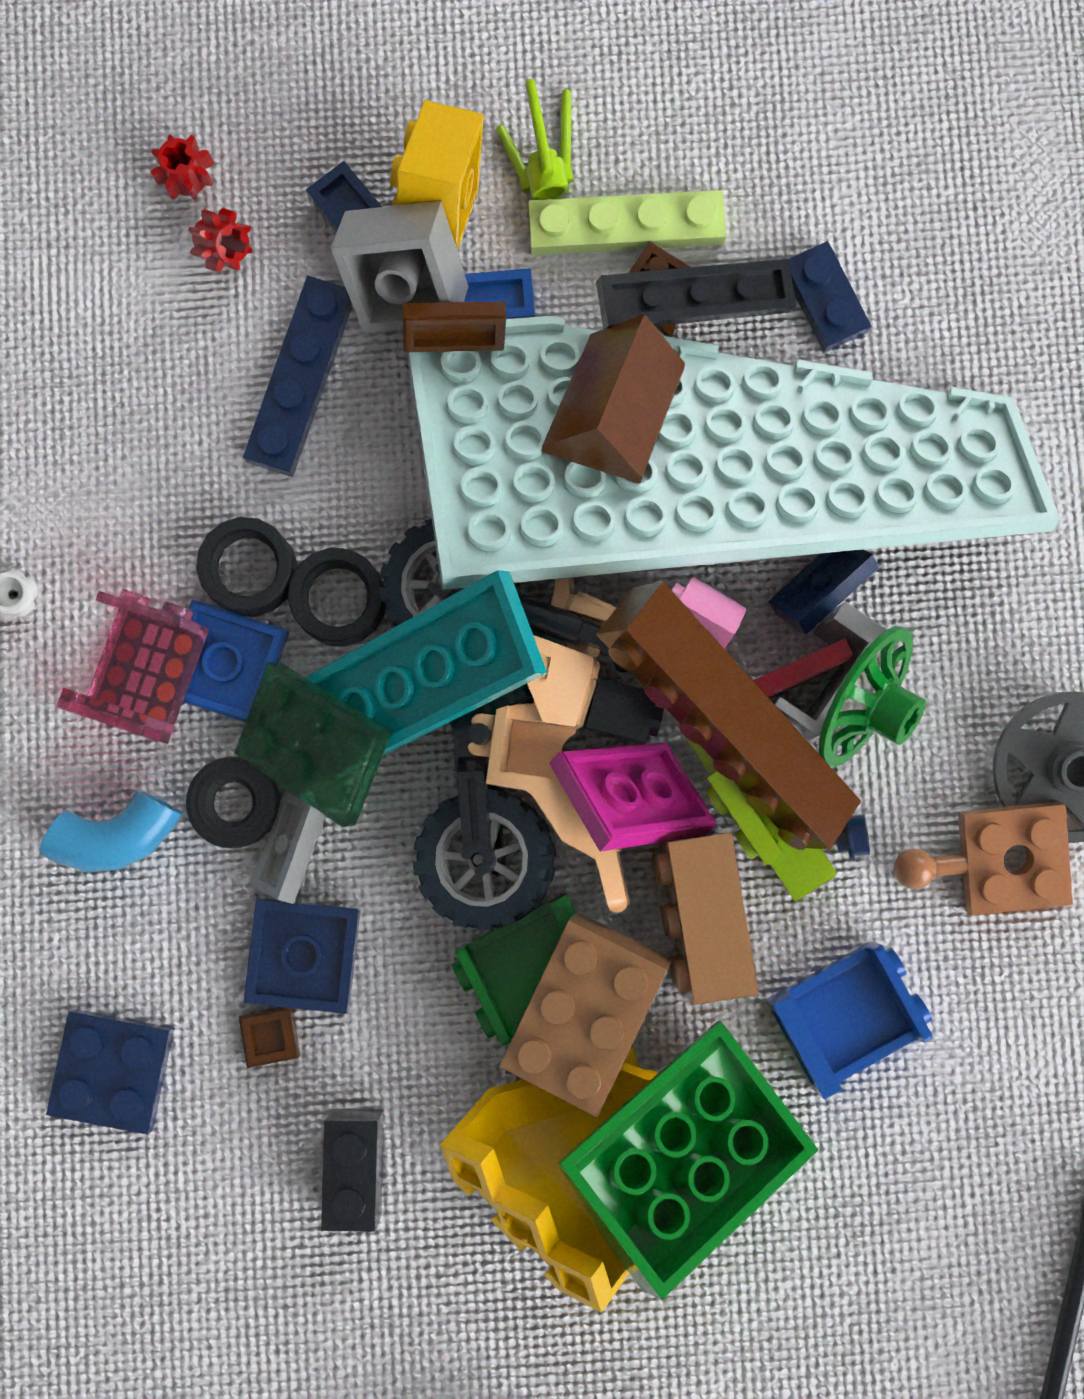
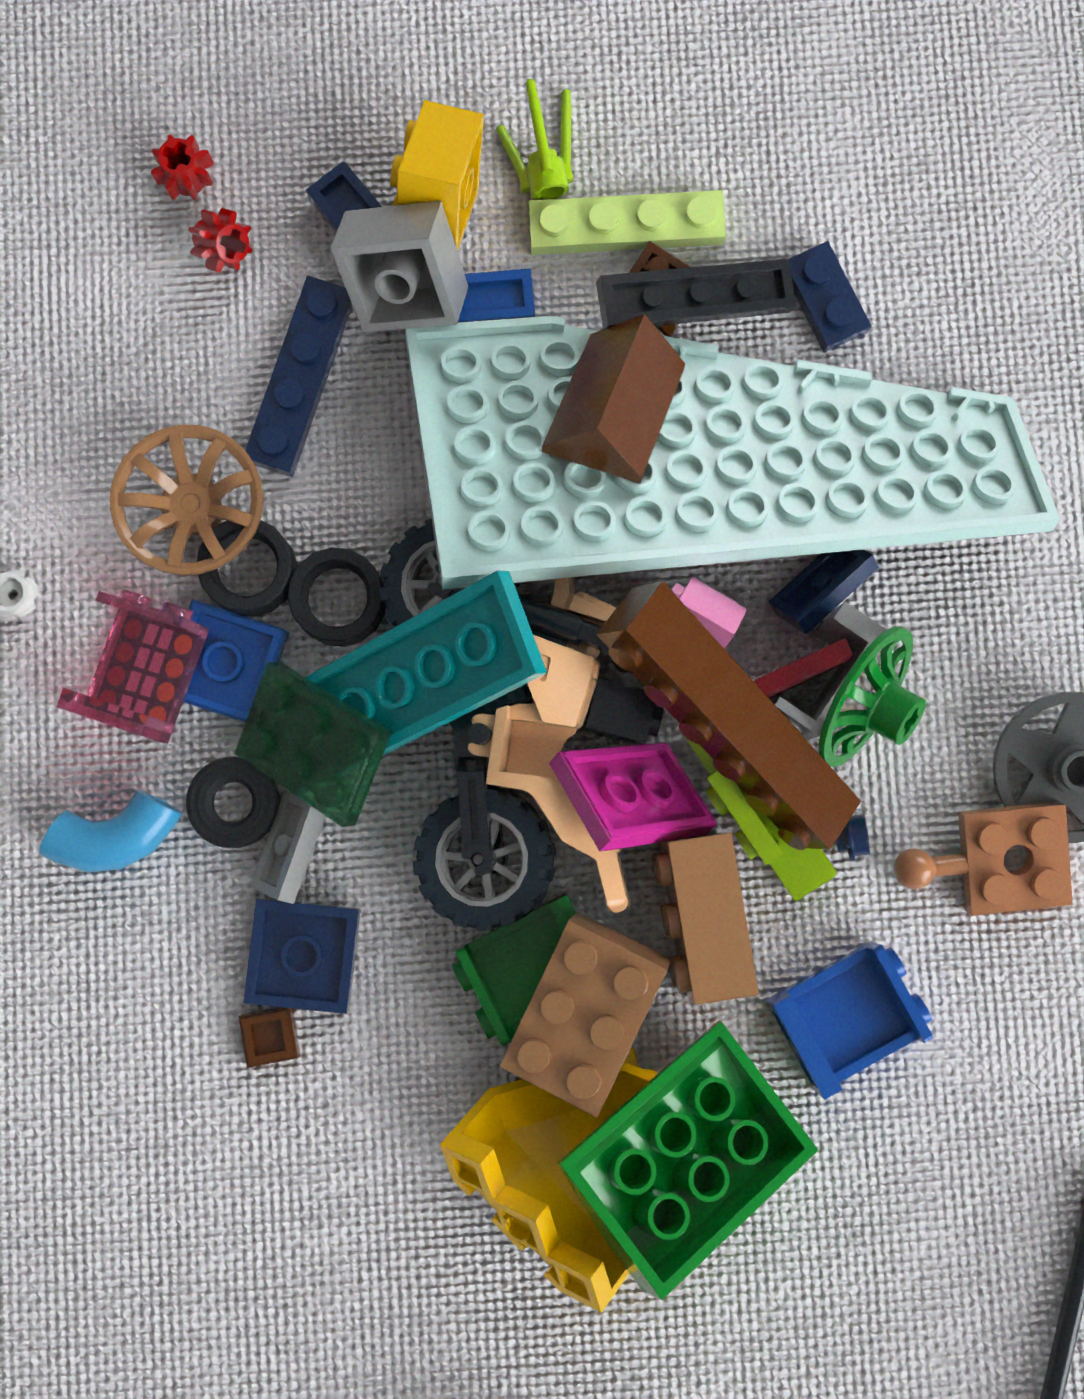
(110, 1071): dark blue plate -> none
(188, 502): none -> medium nougat wheel
(352, 1170): black brick -> none
(453, 326): reddish brown tile -> none

